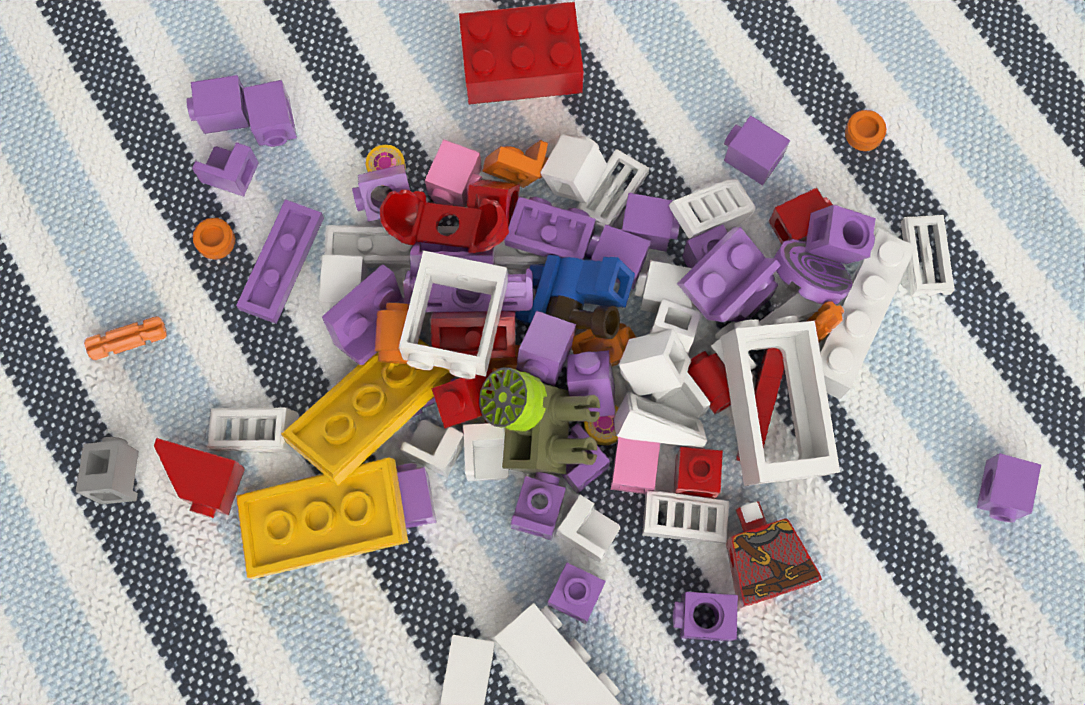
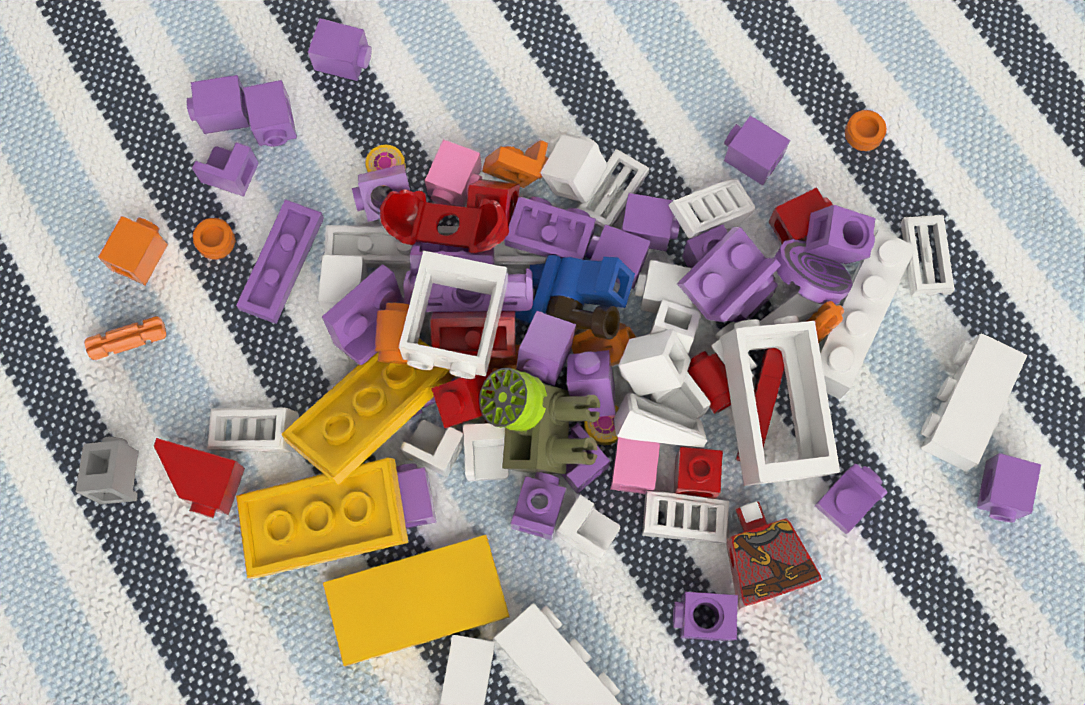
(133, 249): none -> orange brick
(339, 49): none -> medium lavender brick
(415, 600): none -> yellow tile
(521, 53): red brick -> none
(576, 593): medium lavender brick -> none
(851, 497): none -> medium lavender bracket
(972, 401): none -> white brick

